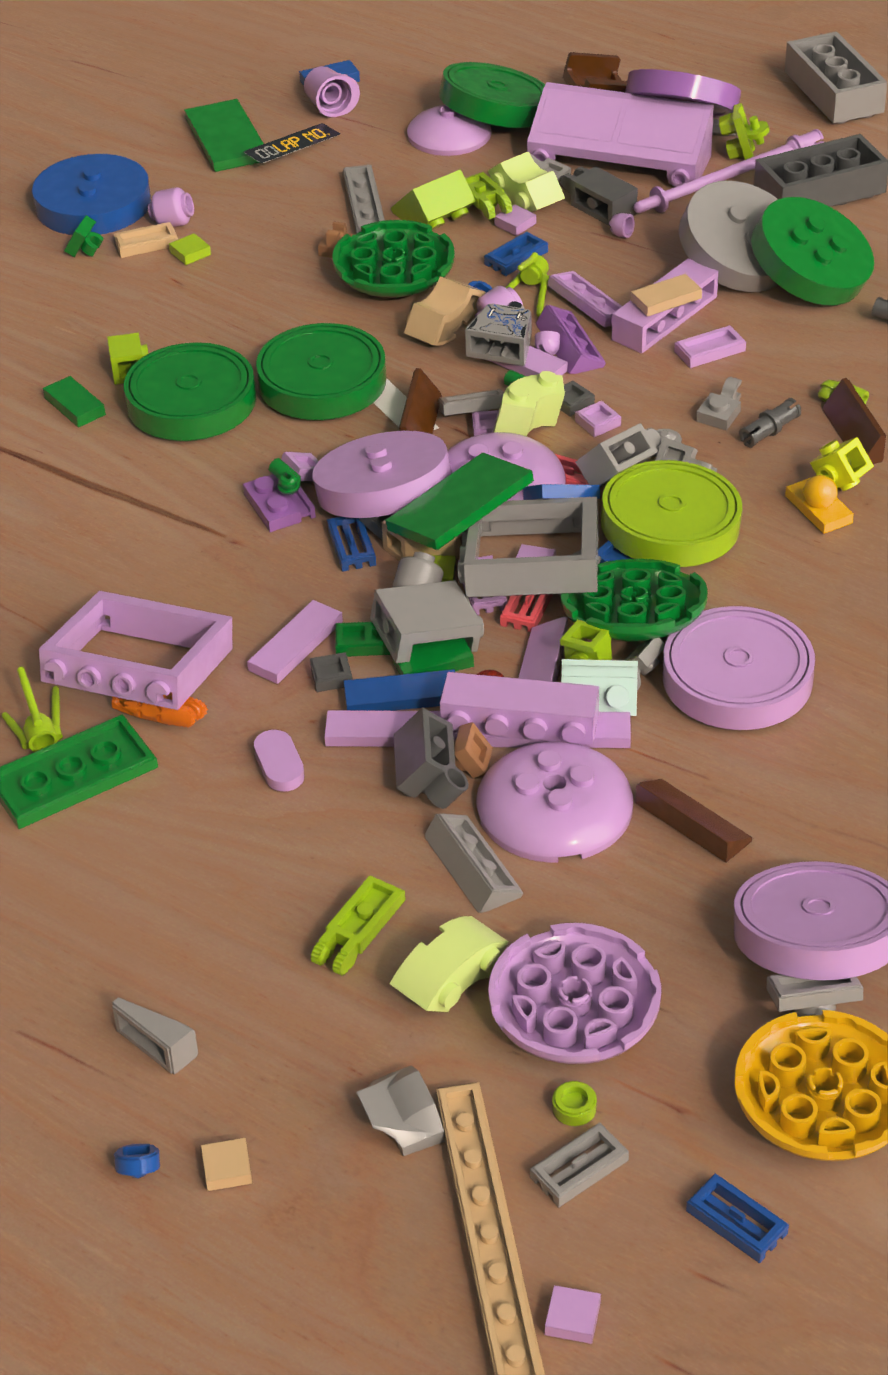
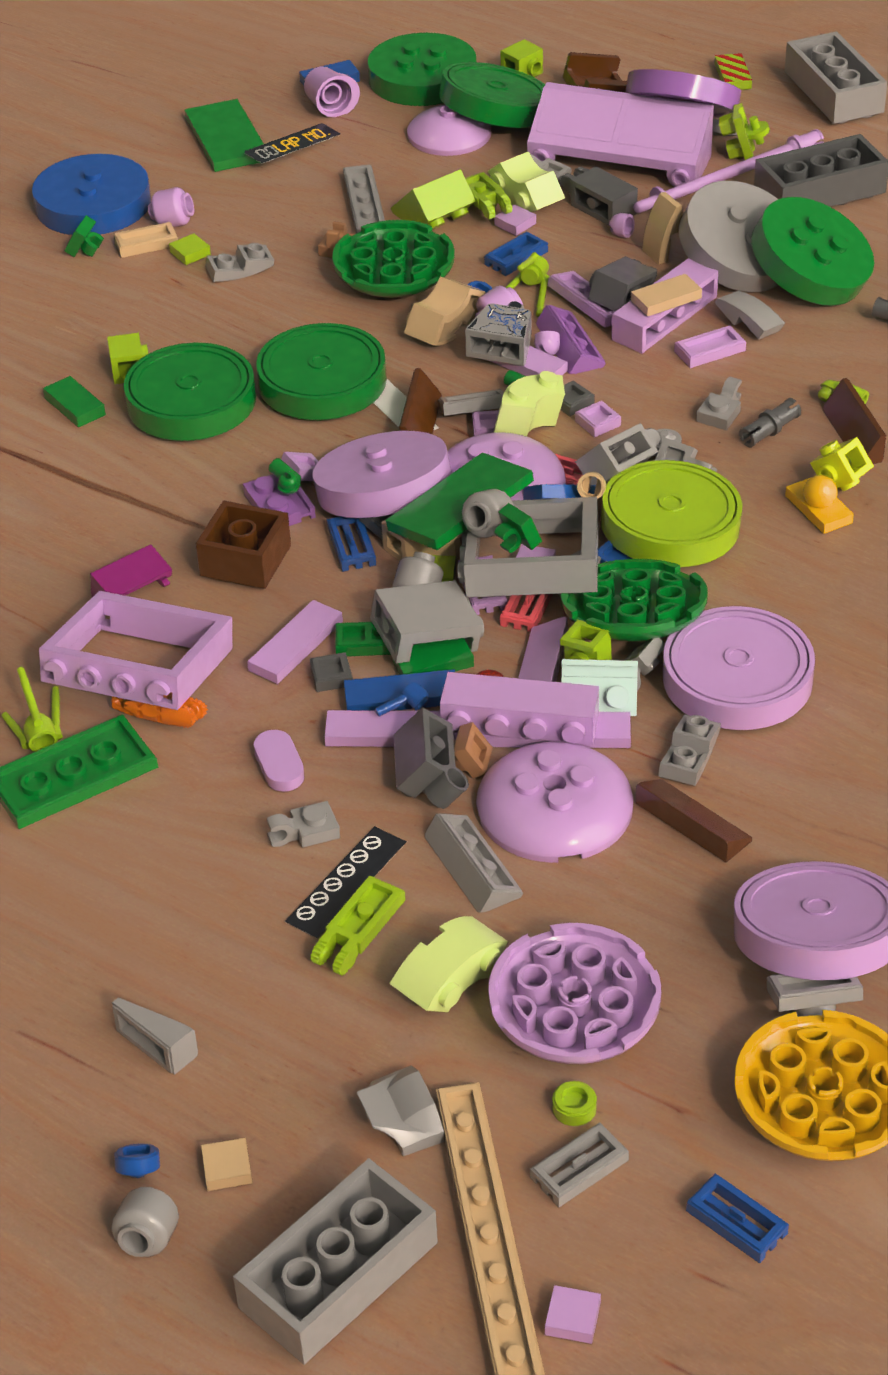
(131, 573): none -> magenta hinge
(145, 1222): none -> light grey head
(243, 544): none -> reddish brown brick
(248, 261): none -> light grey slope
(307, 824): none -> light grey plate
(336, 1260): none -> light grey brick
(338, 887): none -> black sticker
(412, 66): none -> green brick
(413, 694): none -> blue hand
(481, 511): none -> light grey head
(516, 529): none -> green tile
(523, 57): none -> lime brick
(585, 482): none -> tan hinge
(614, 282): none -> dark grey hinge
(662, 223): none -> tan slope
(690, 749): none -> light grey slope
(733, 70): none -> tile
(754, 313): none -> light grey slope

